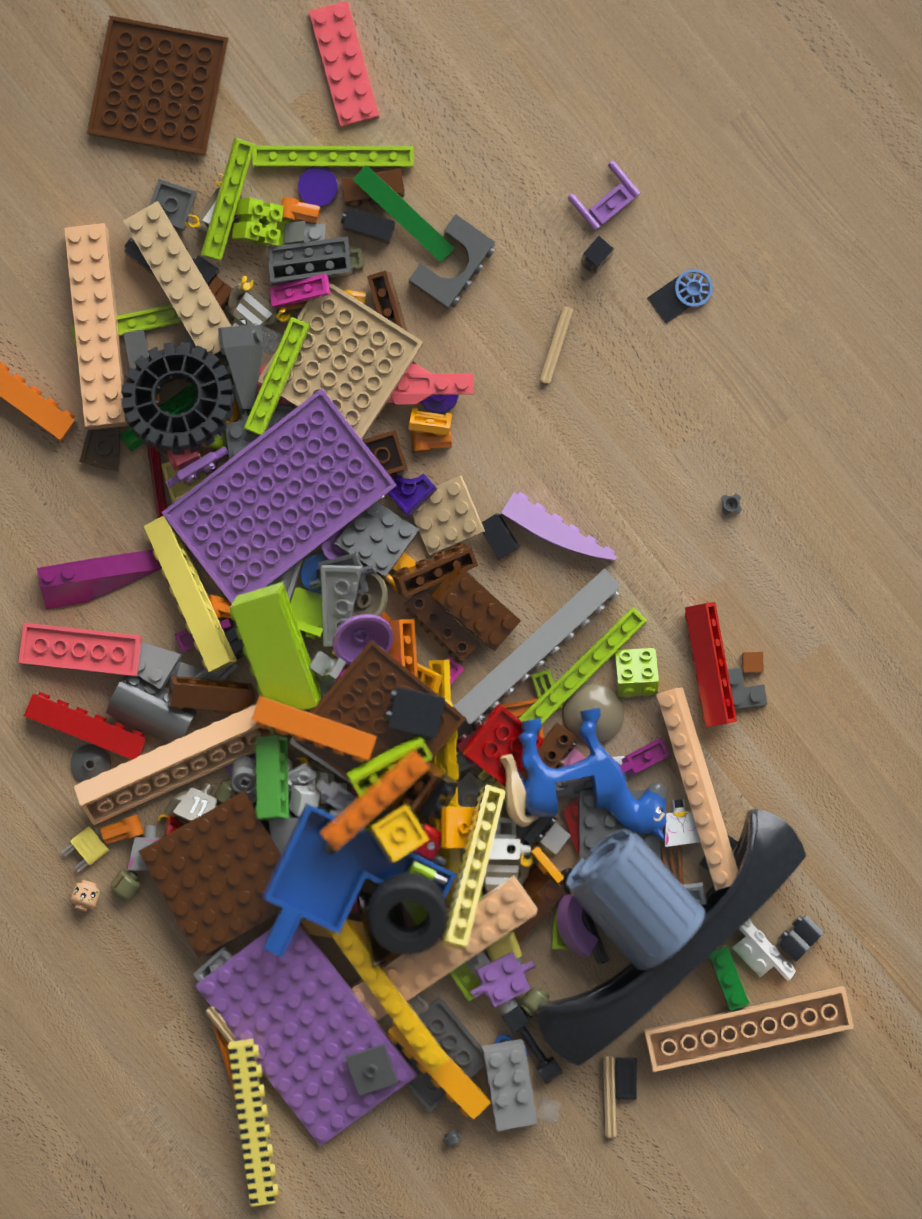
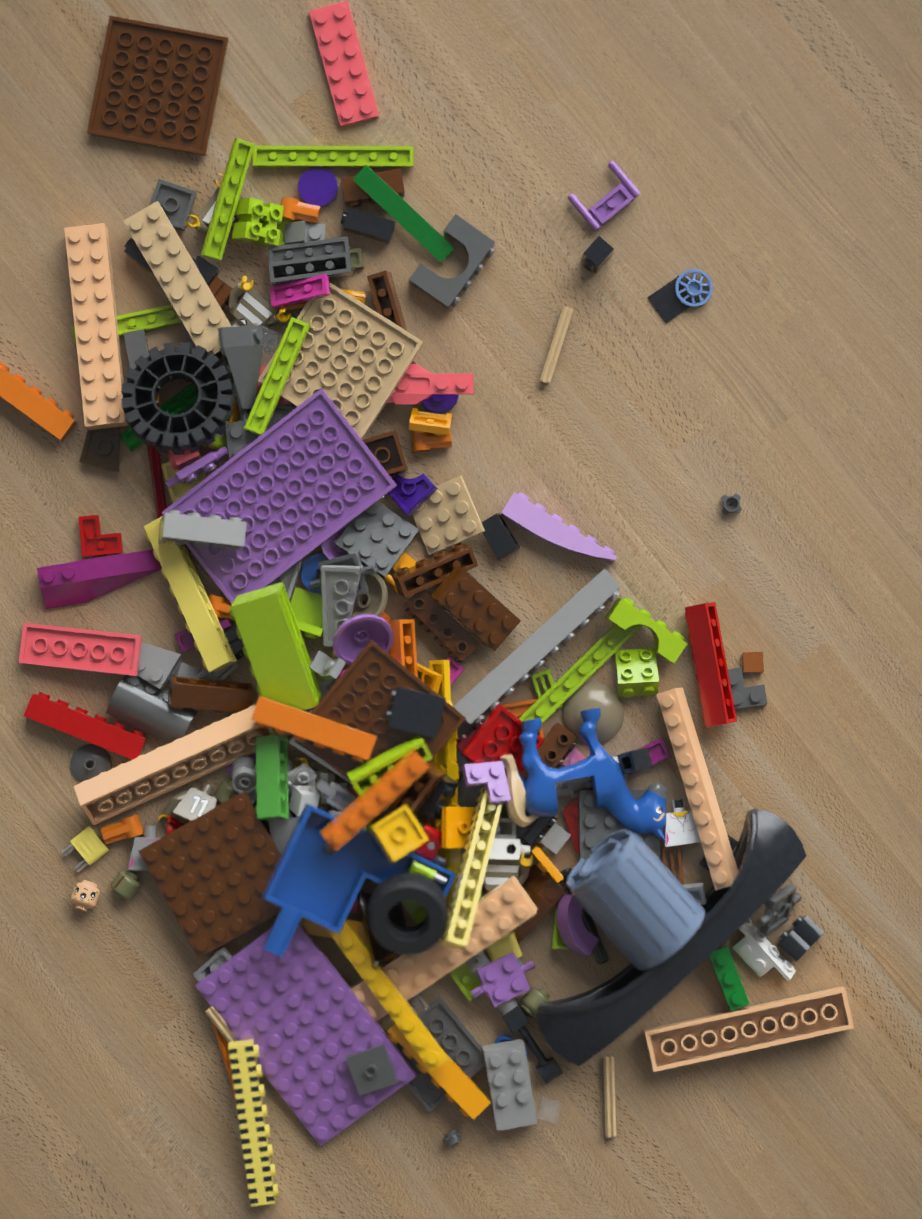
(93, 542): none -> red plate
(202, 530): none -> light grey wedge
(492, 776): none -> plate
(626, 1078): black tile -> none
(634, 761): none -> black brick
(666, 643): none -> lime arch
(778, 909): none -> dark grey plate

